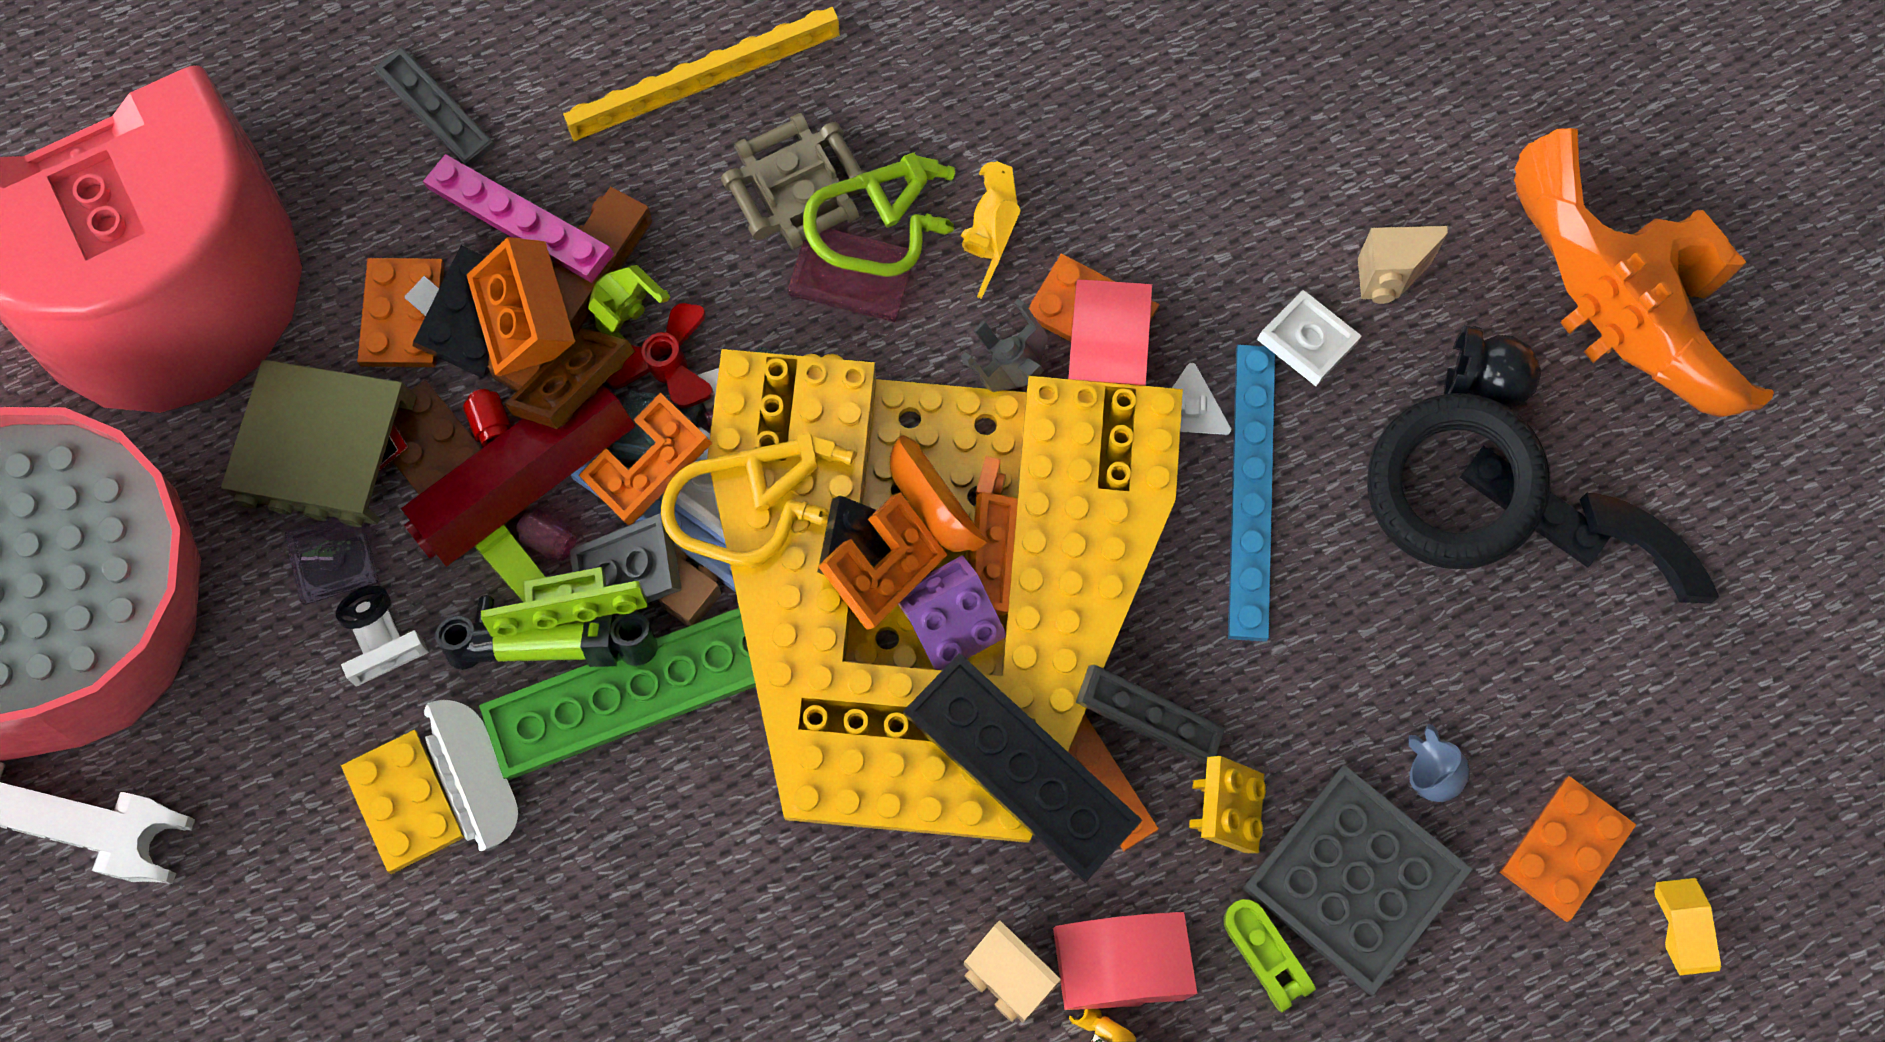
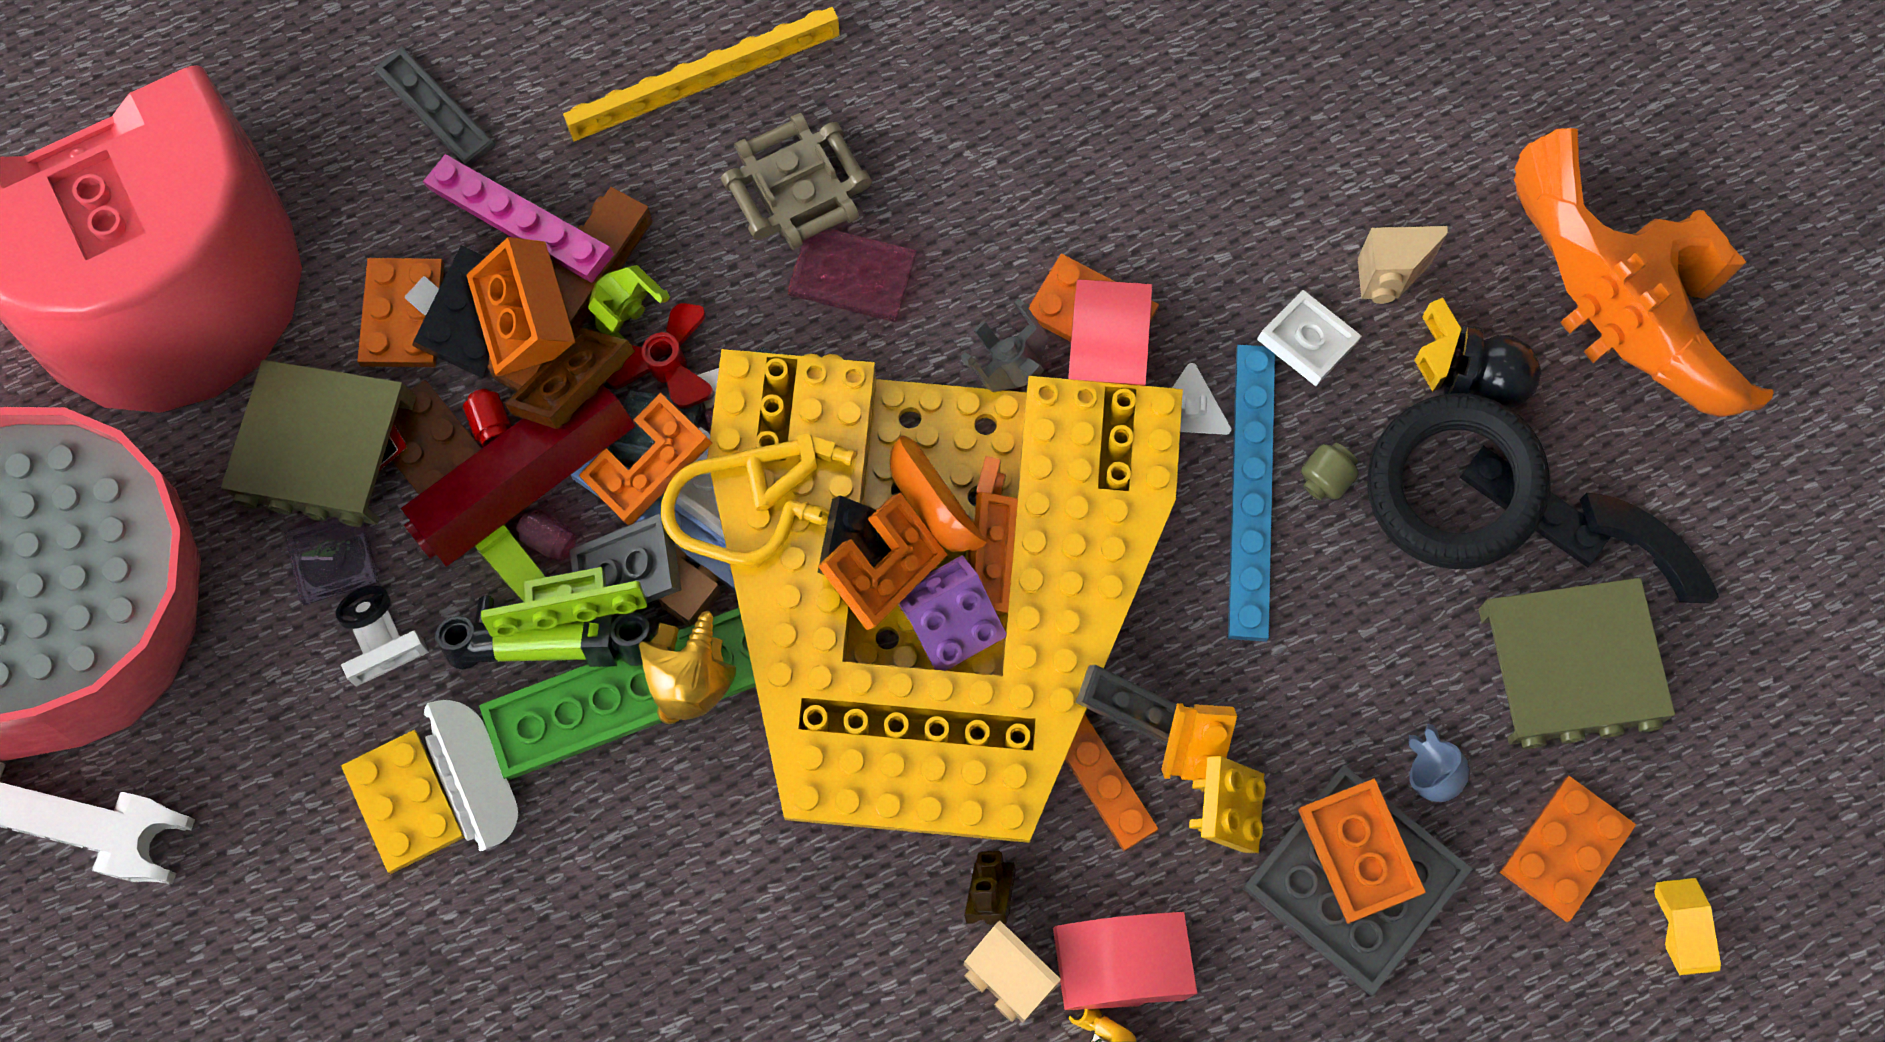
(688, 680): none -> pearl gold piece
(916, 172): lime piece -> none
(990, 889): none -> dark brown hips
(993, 218): yellow animal -> none
(1022, 767): black plate -> none
(1194, 737): none -> light orange plate
(1266, 952): lime plate -> none
(1329, 471): none -> olive head
(1361, 851): none -> orange plate
(1436, 357): none -> yellow slope
(1579, 662): none -> olive panel

